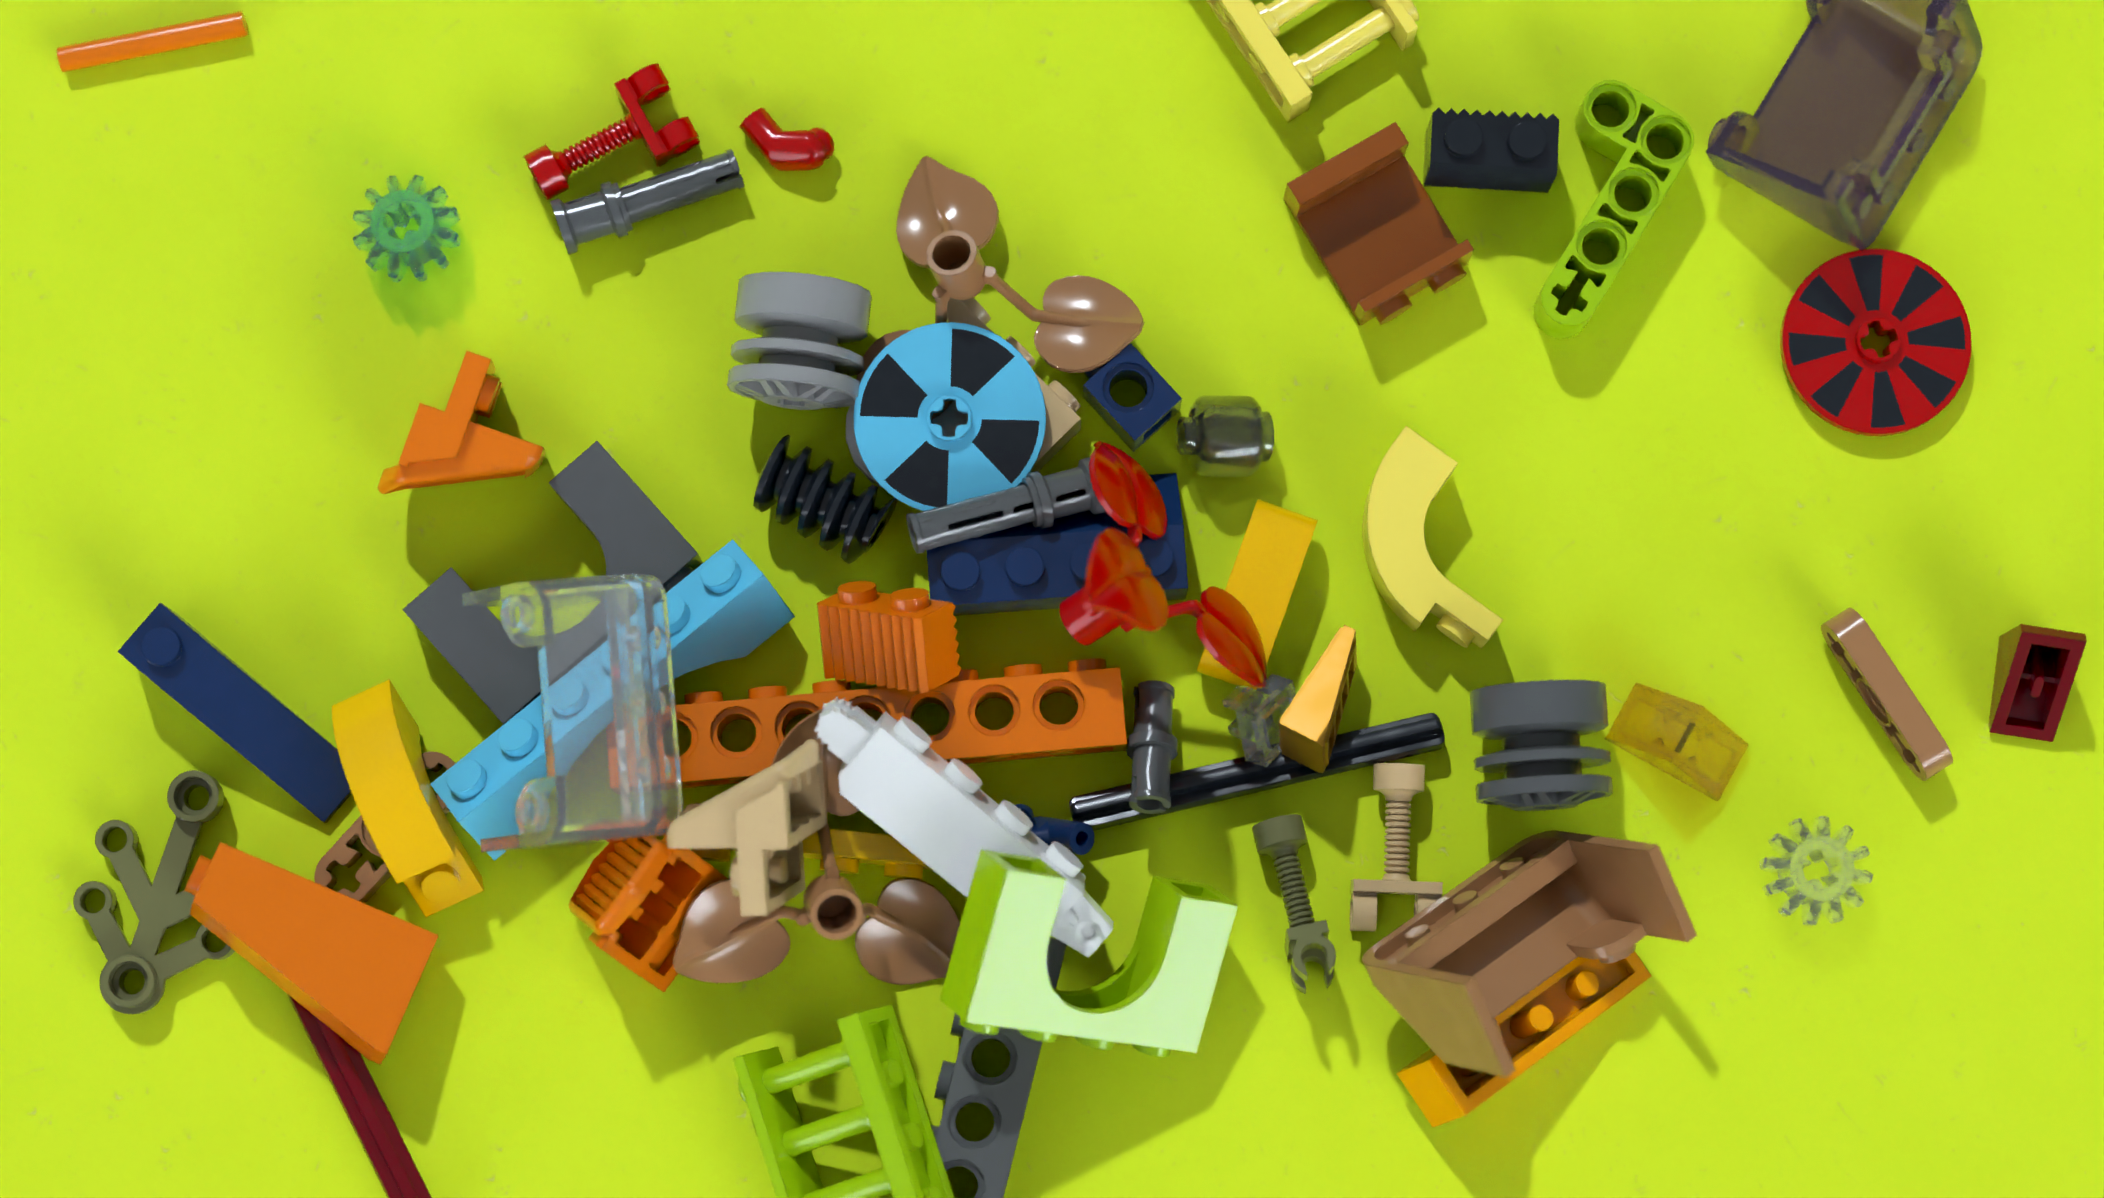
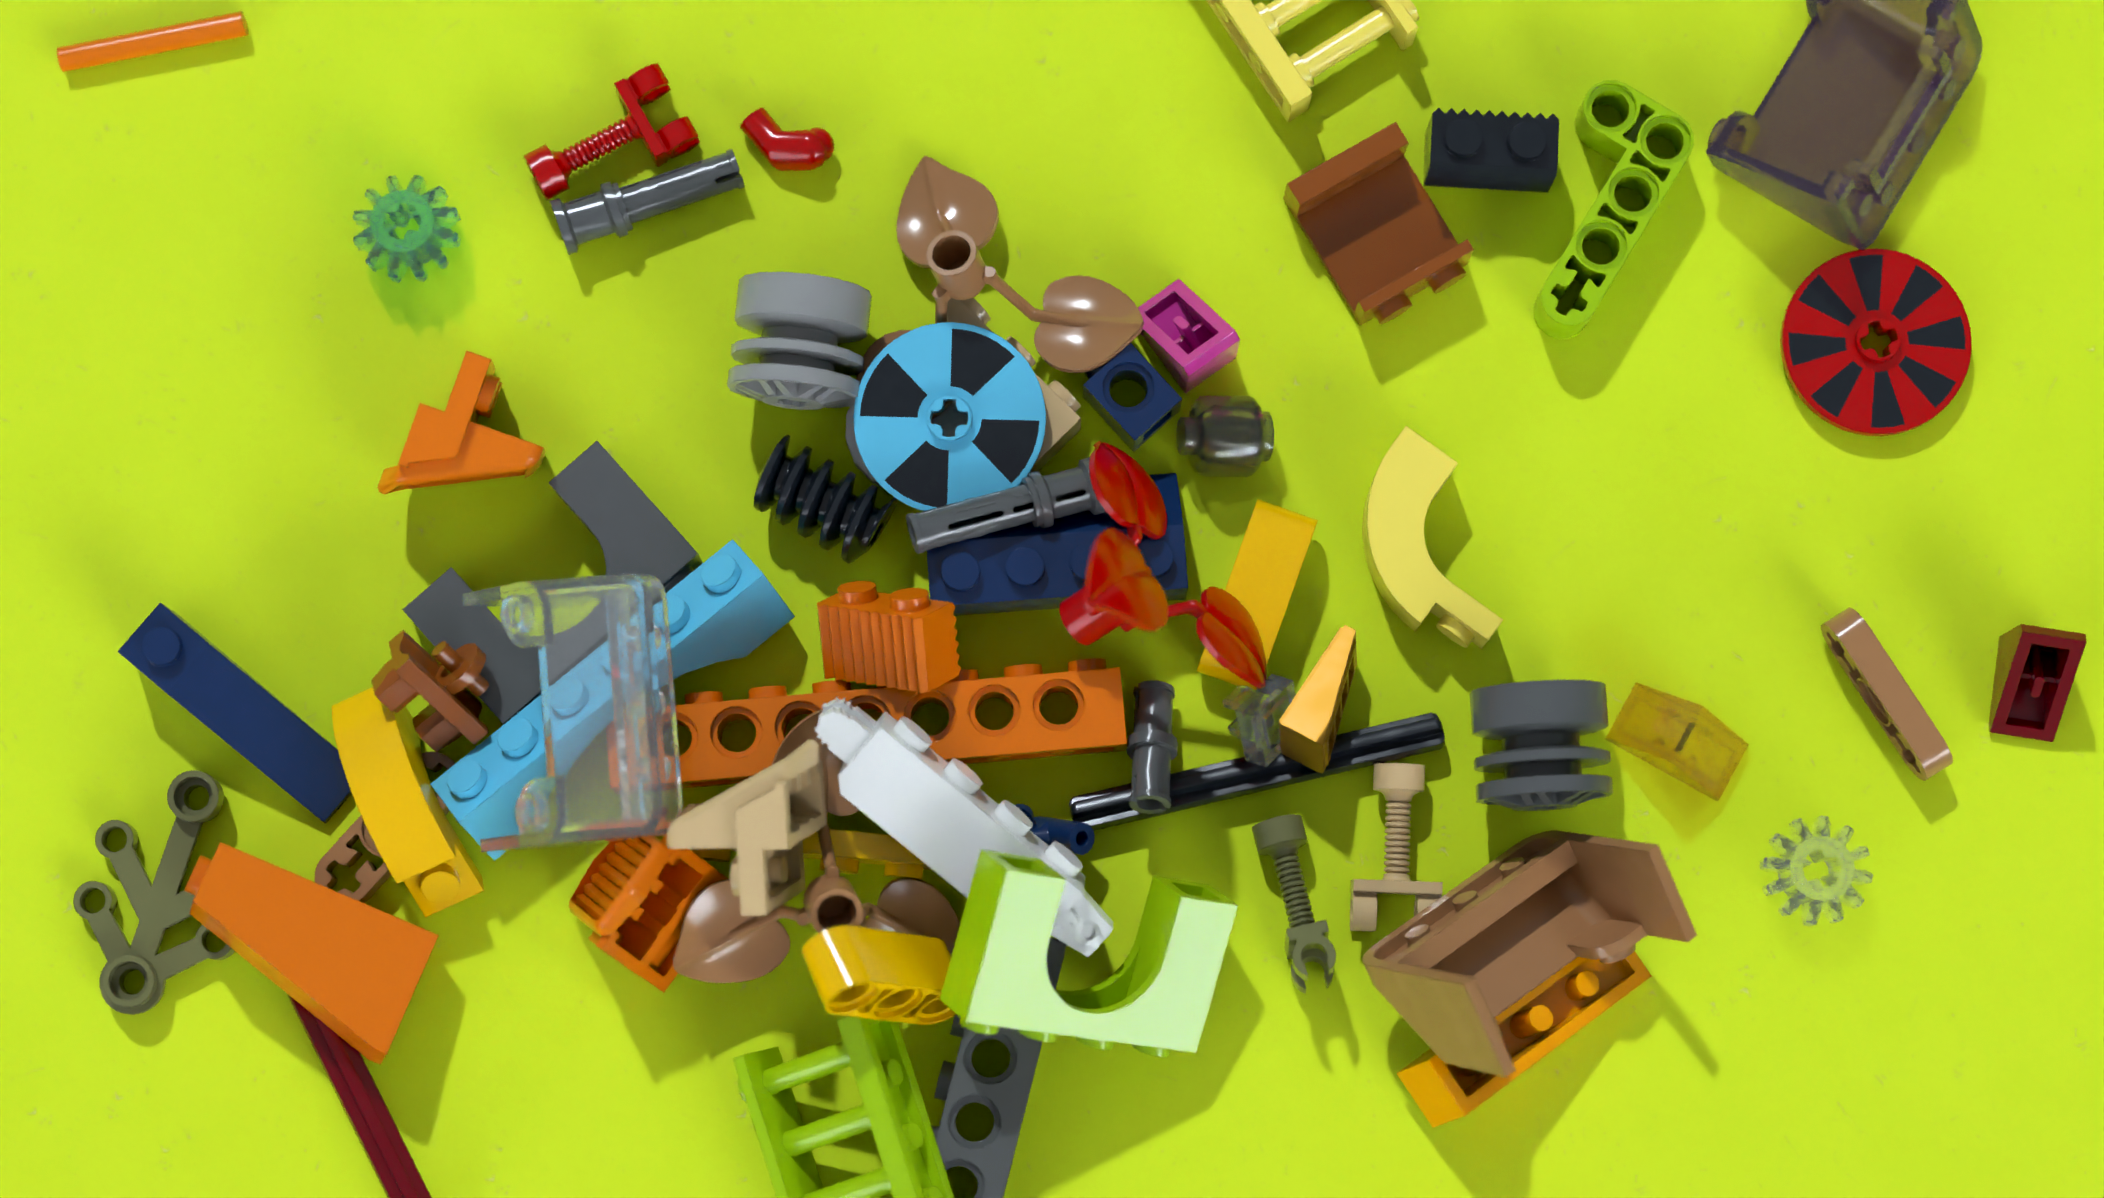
(451, 706): none -> dark orange hips
(879, 974): none -> yellow beam
(1187, 335): none -> dark pink slope

